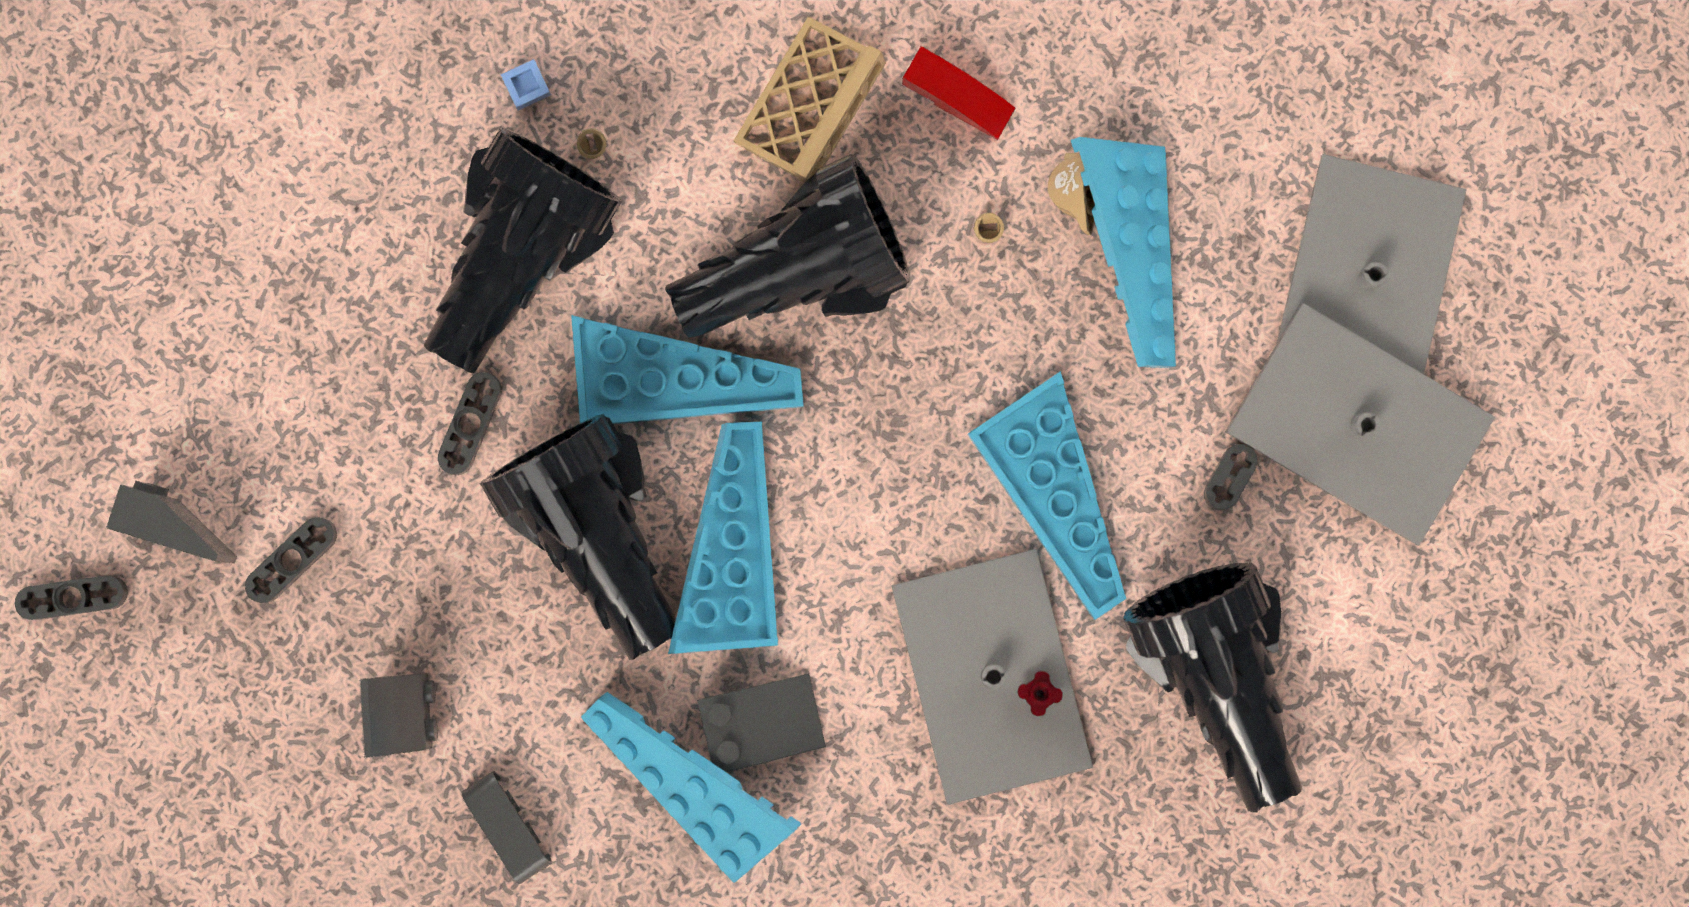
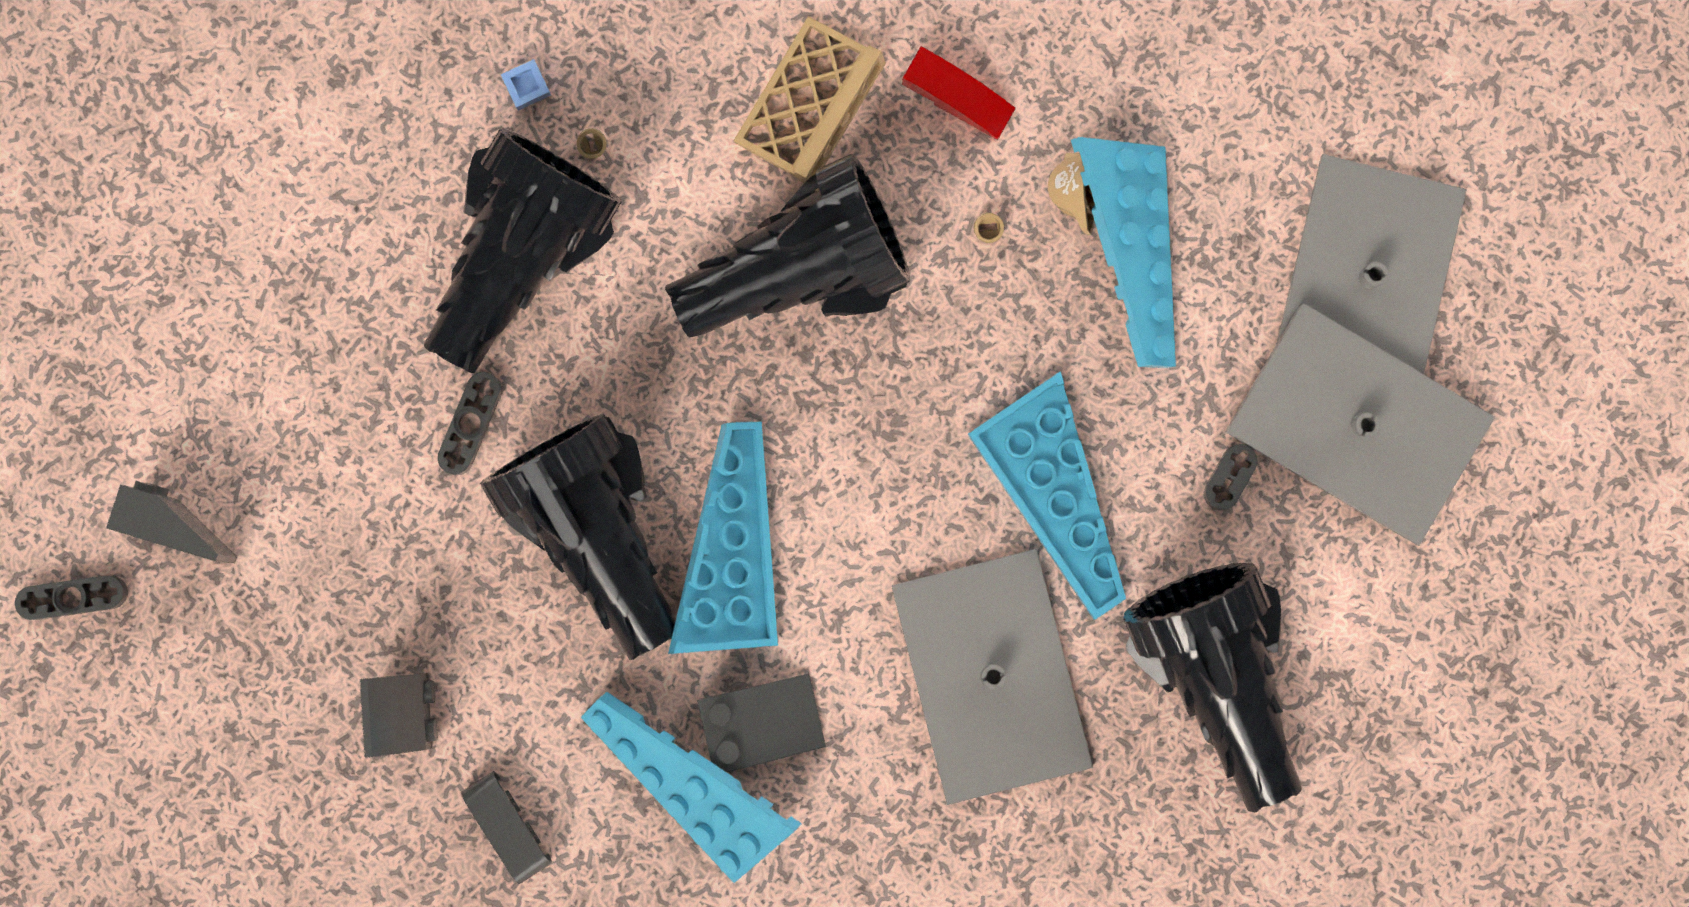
(275, 558): dark grey beam -> none
(661, 378): medium azure wing -> none
(1029, 693): dark red plate -> none

